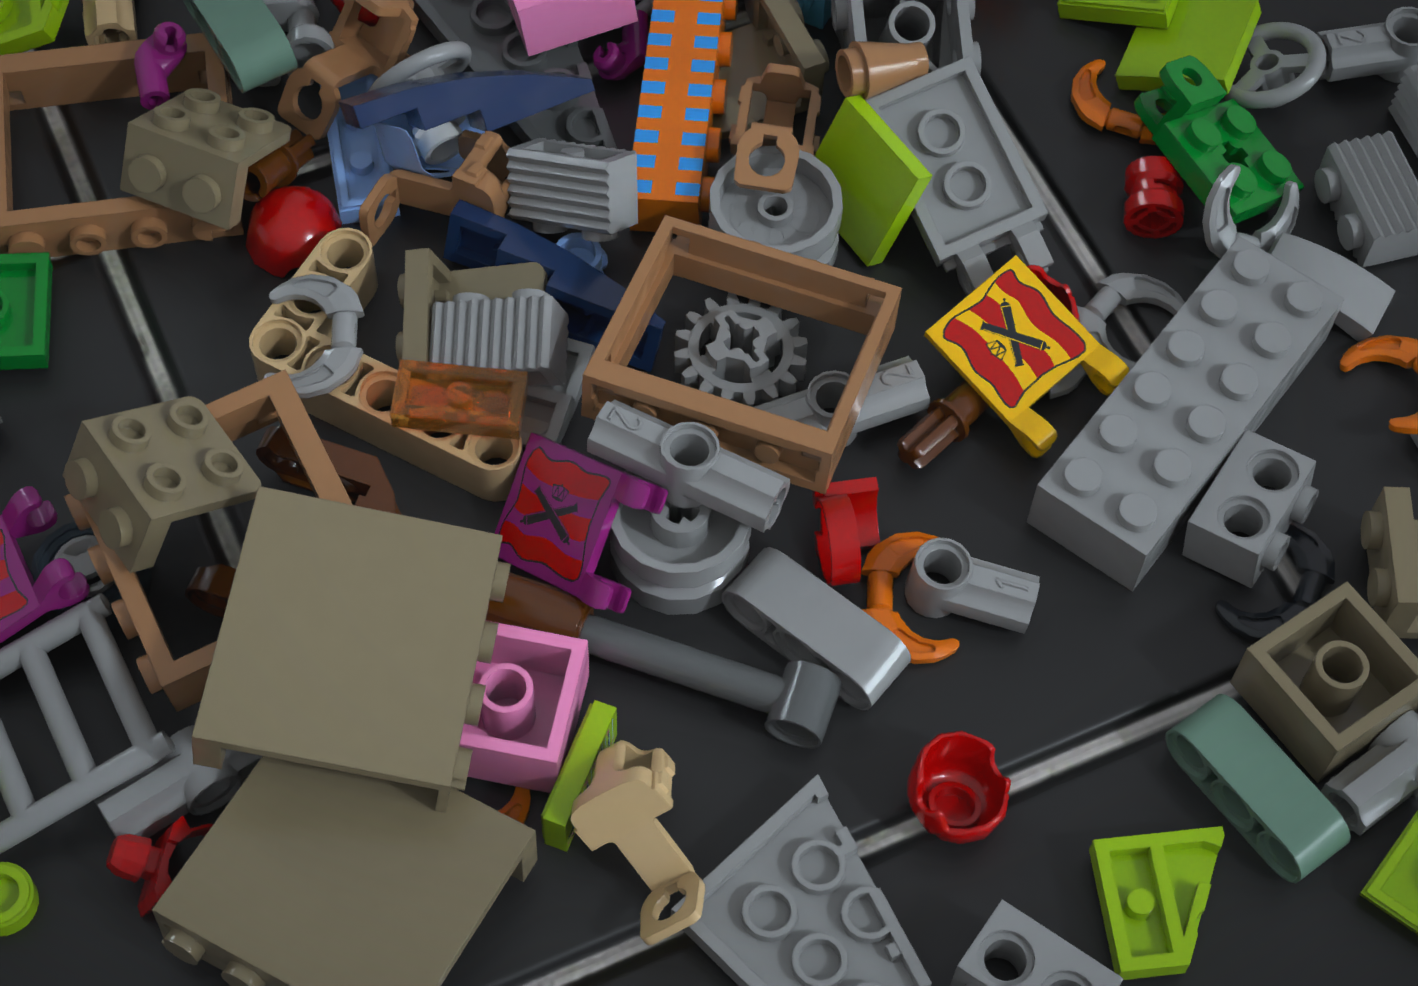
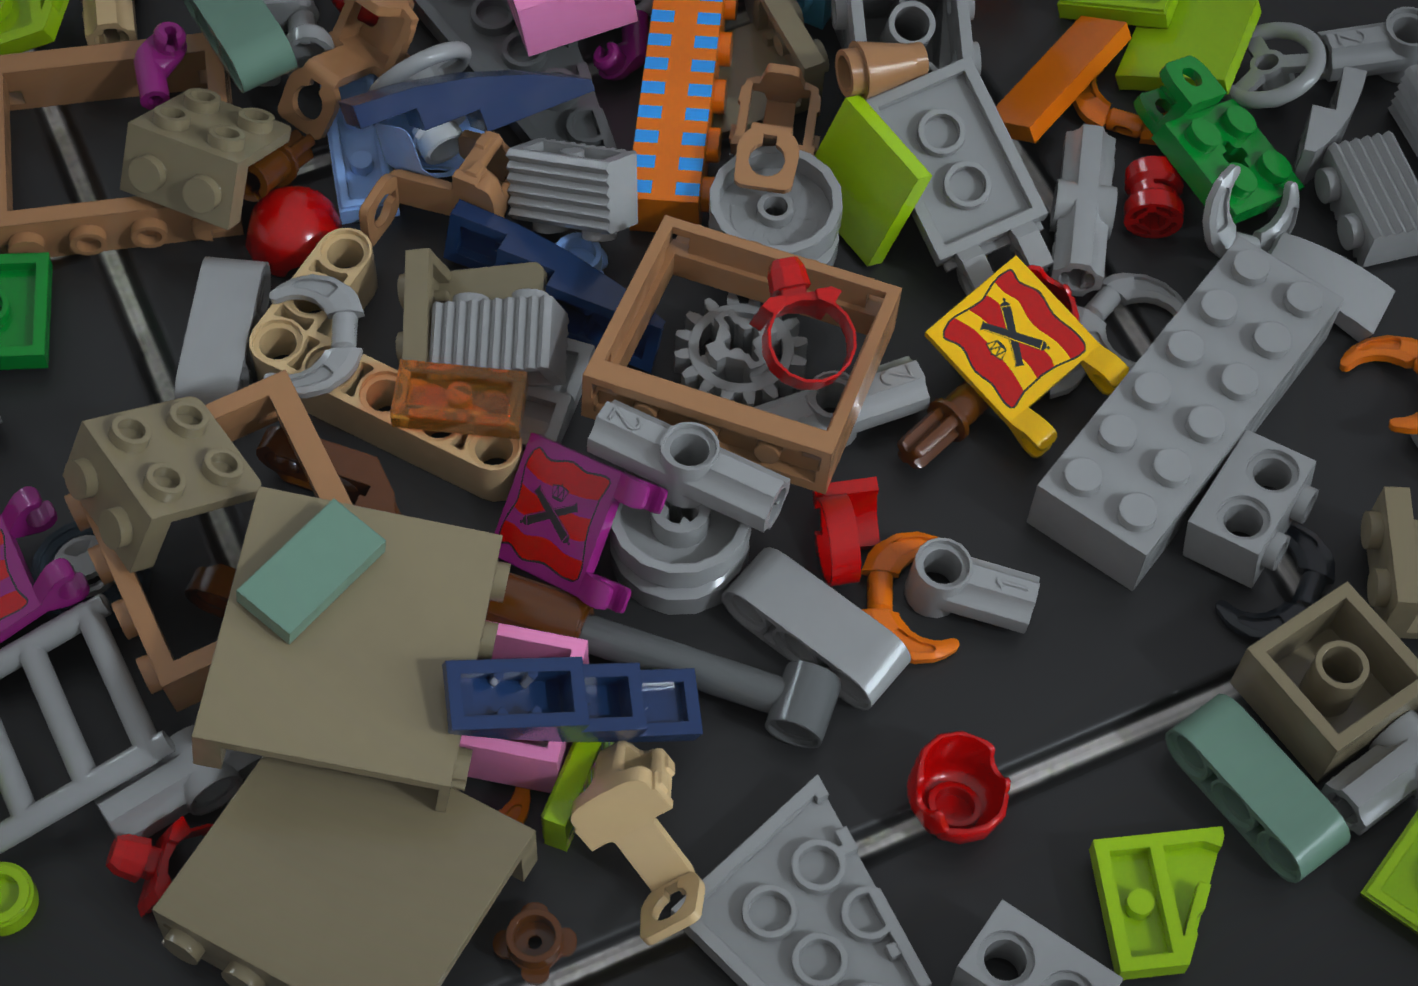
(224, 311): none -> light grey beam
(311, 571): none -> sand green tile
(530, 923): none -> reddish brown plate
(570, 701): none -> dark blue slope
(789, 295): none -> red piece
(1061, 76): none -> orange tile
(1083, 209): none -> light grey piece
(1328, 124): none -> light grey slope

